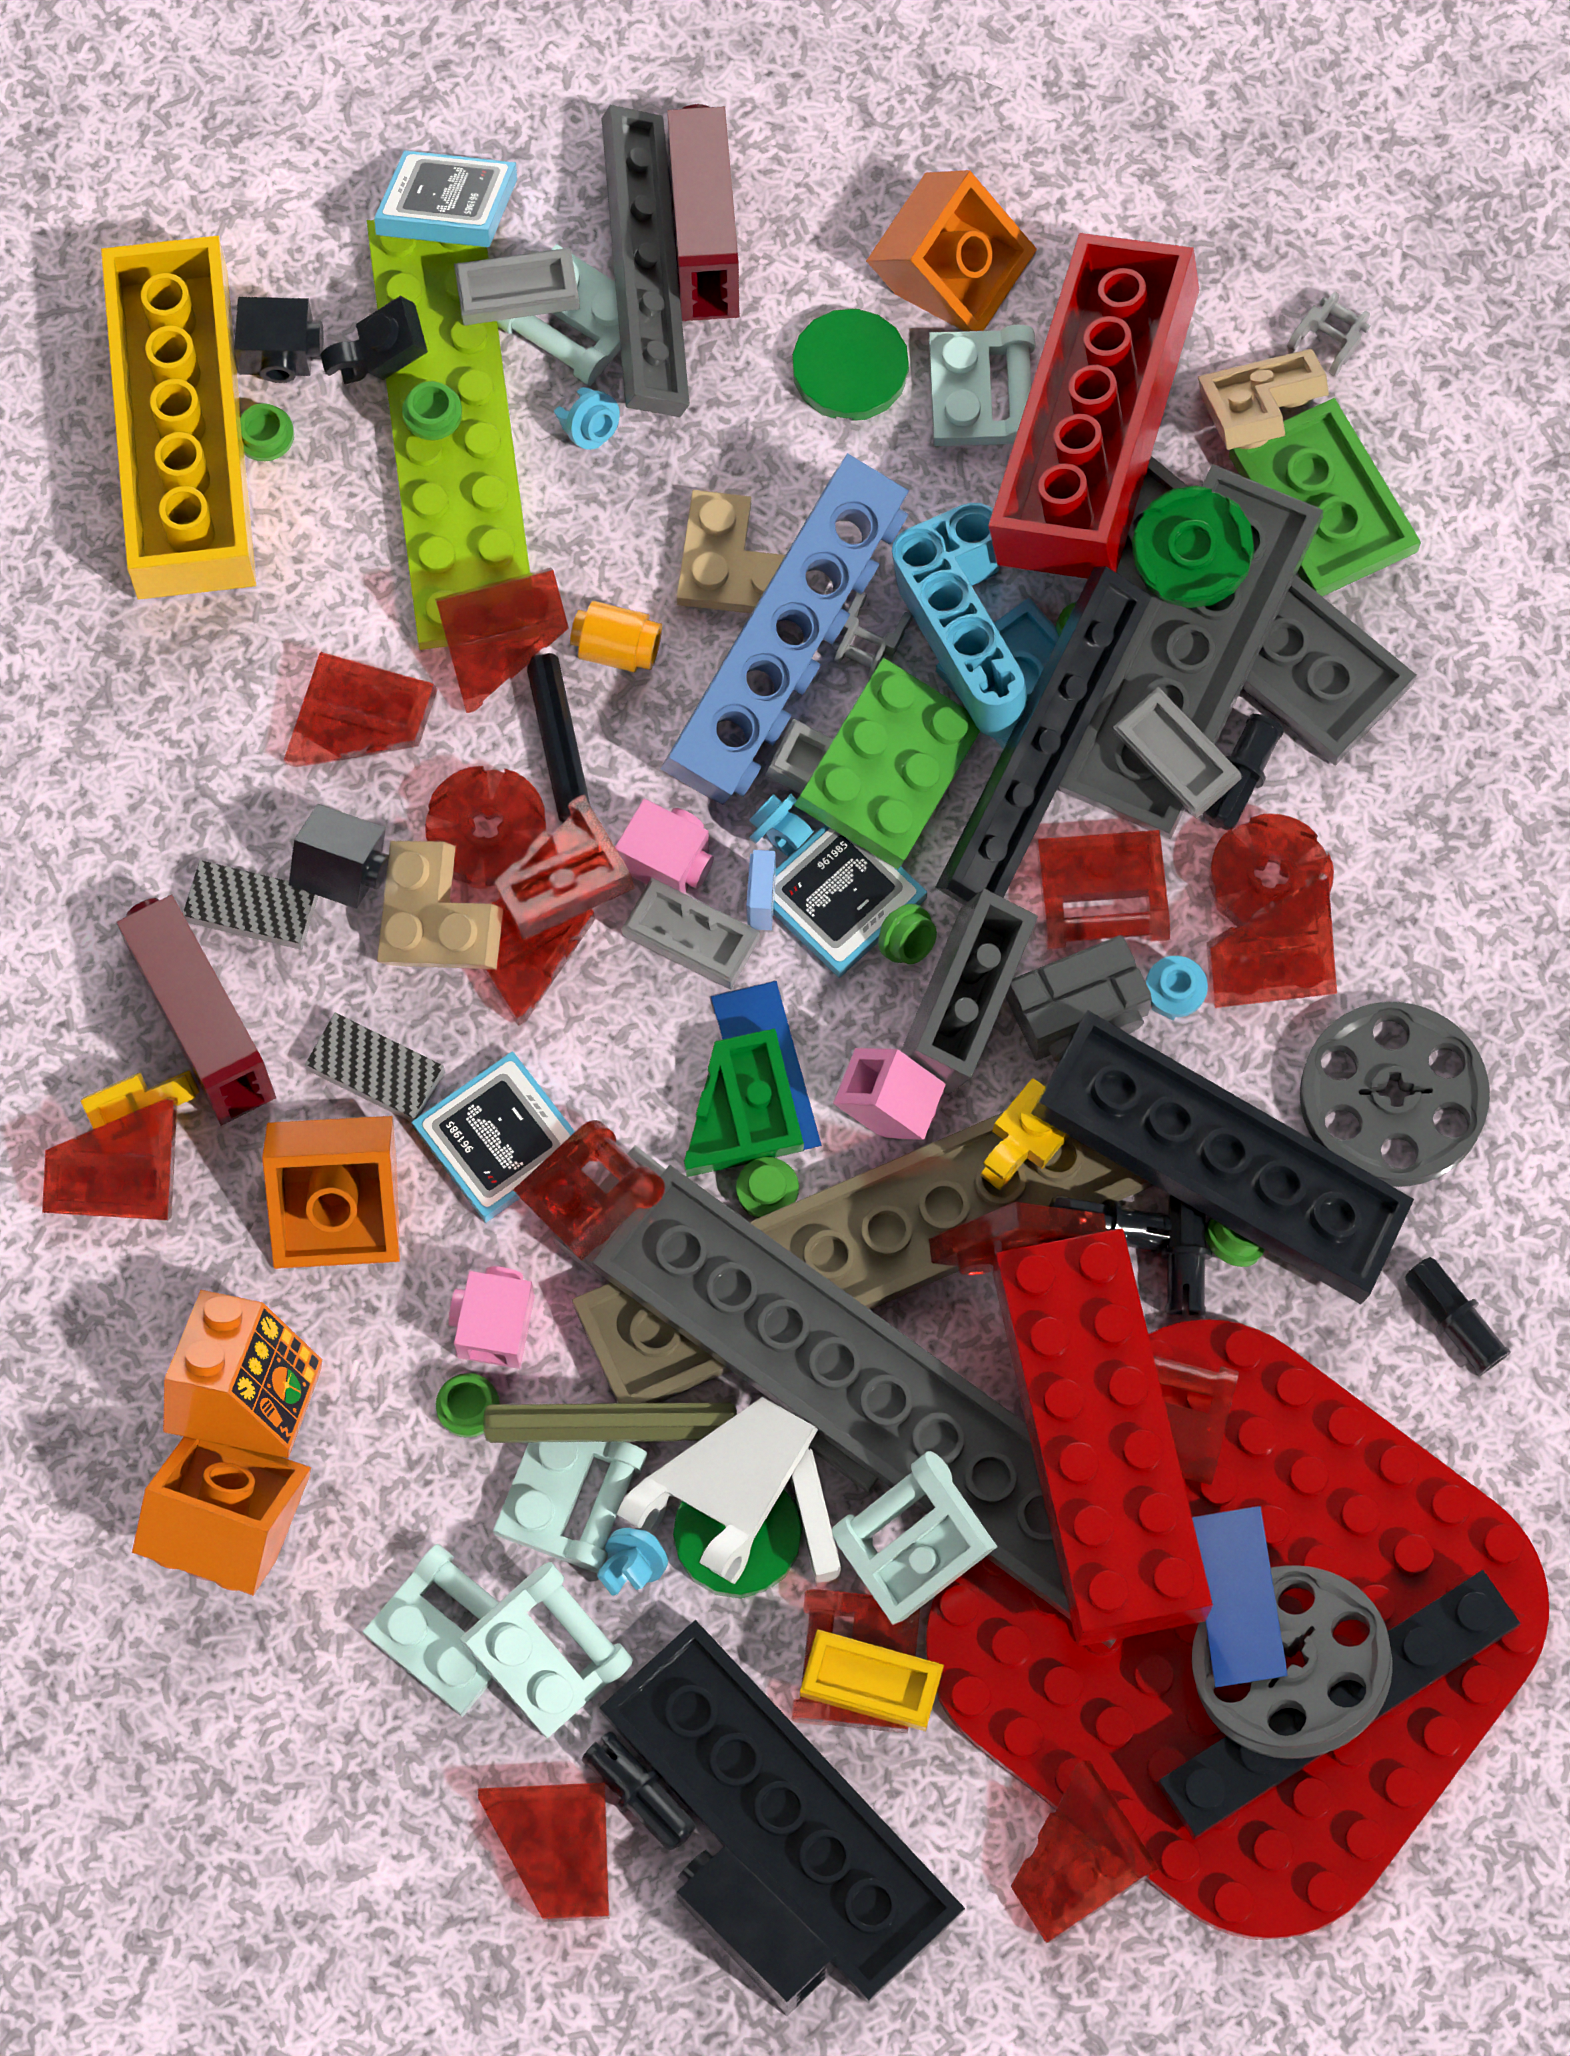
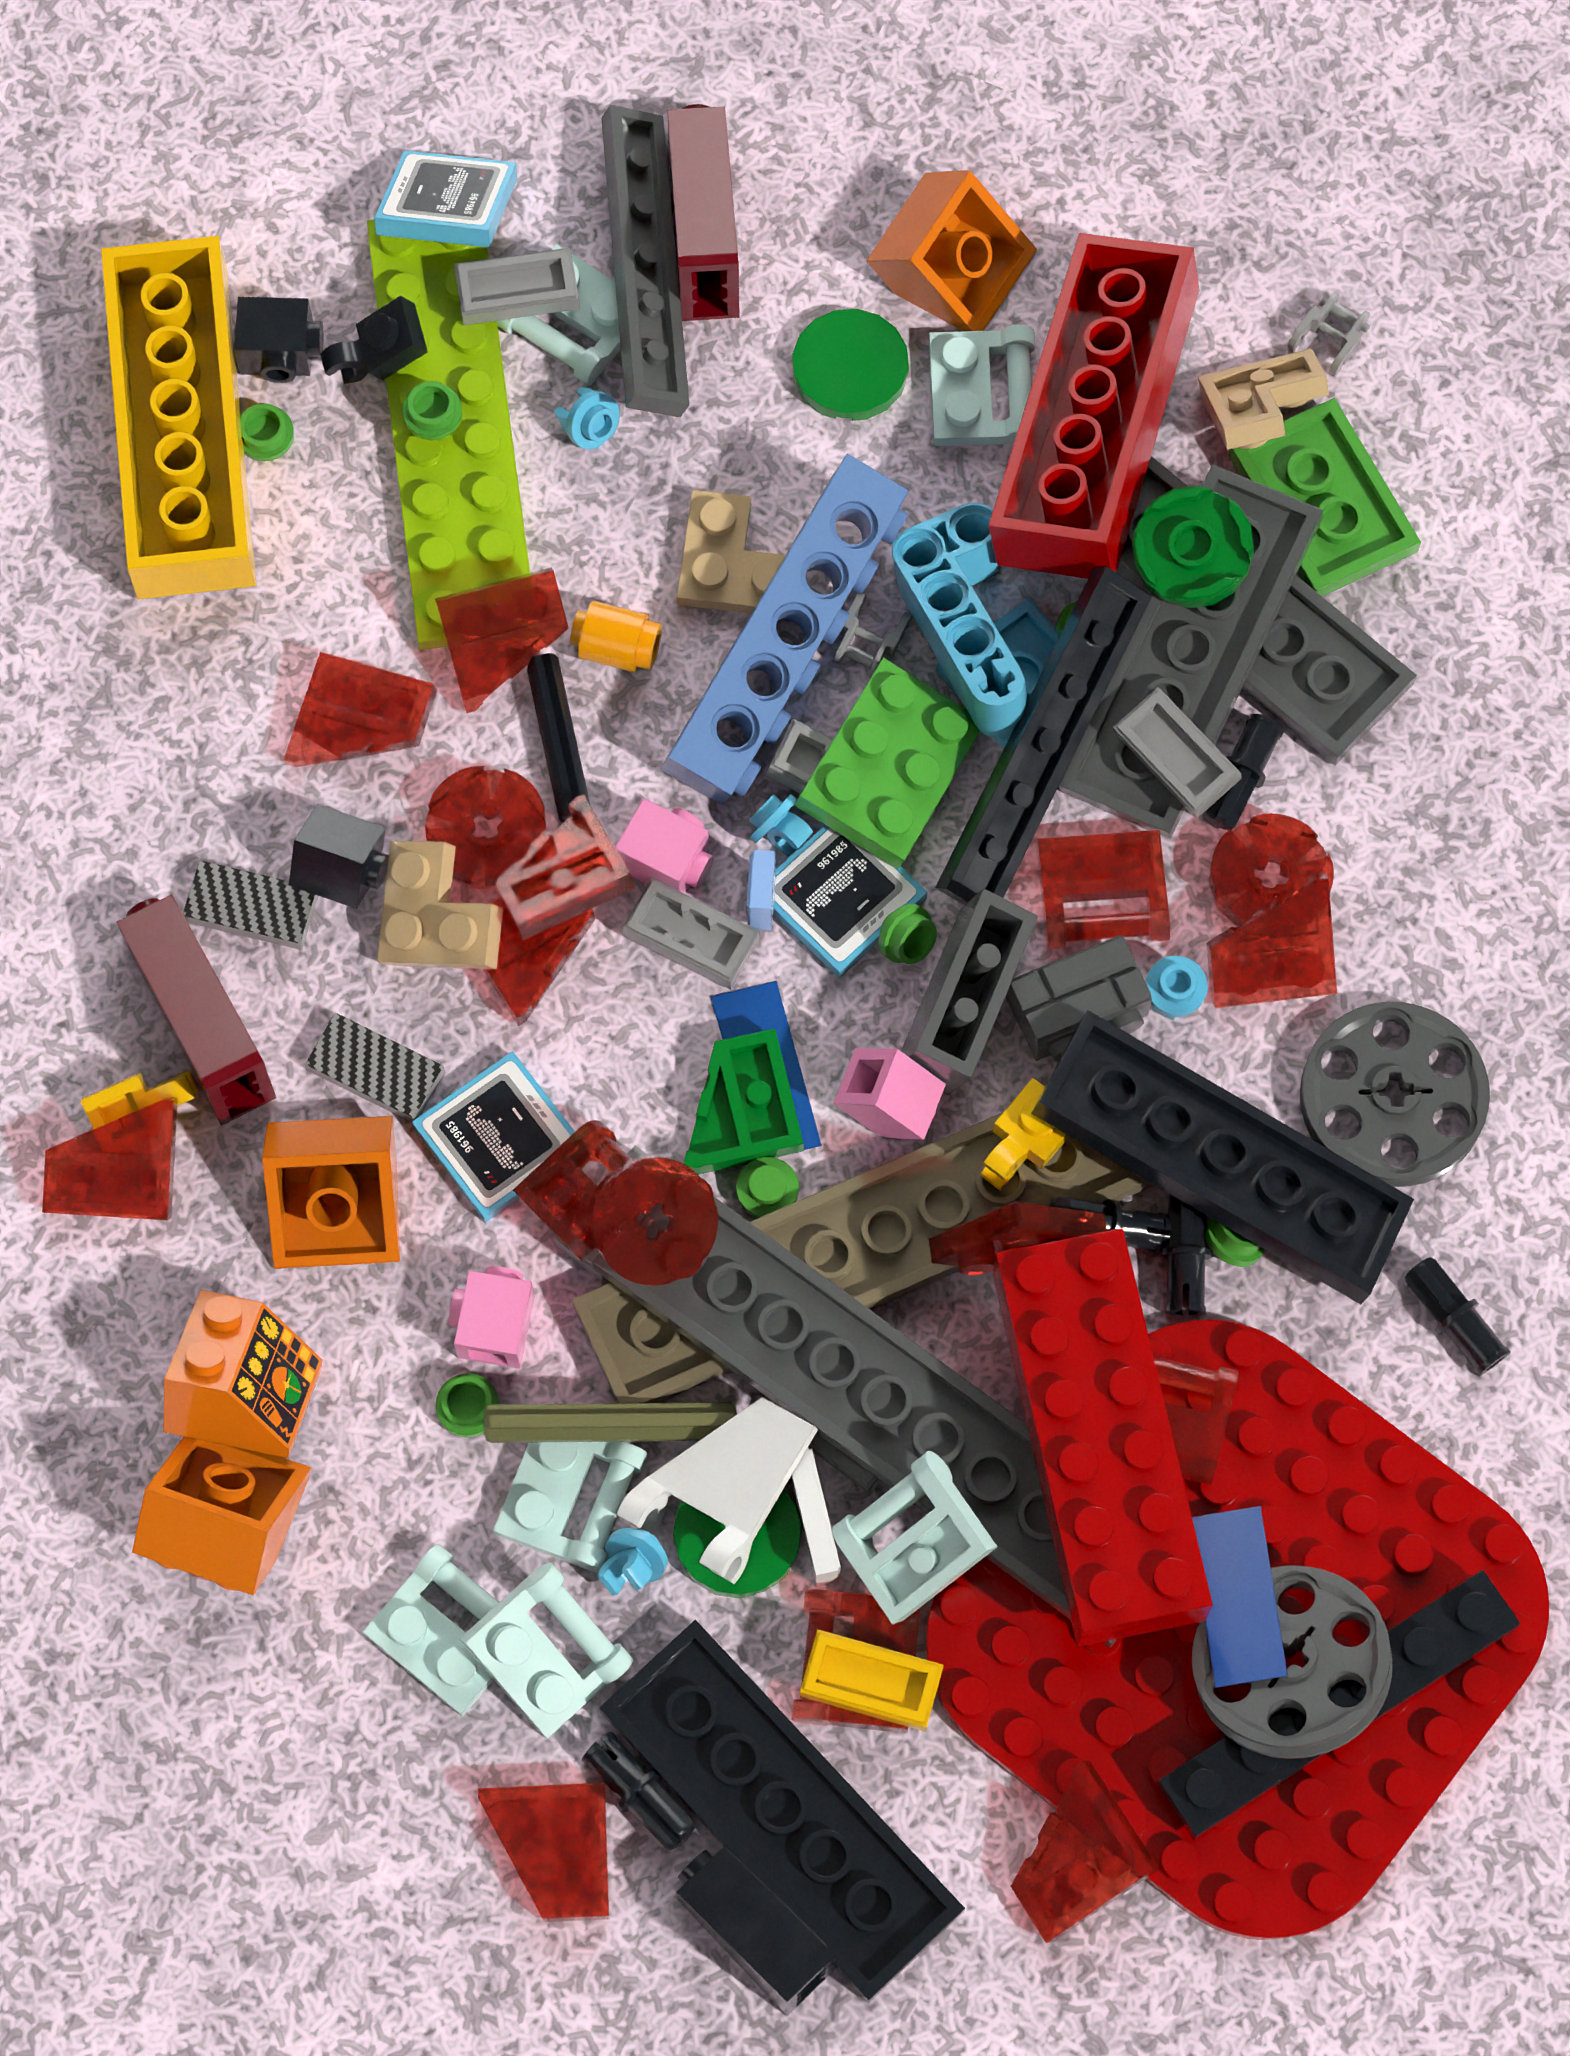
(632, 1190): none -> clear red plate

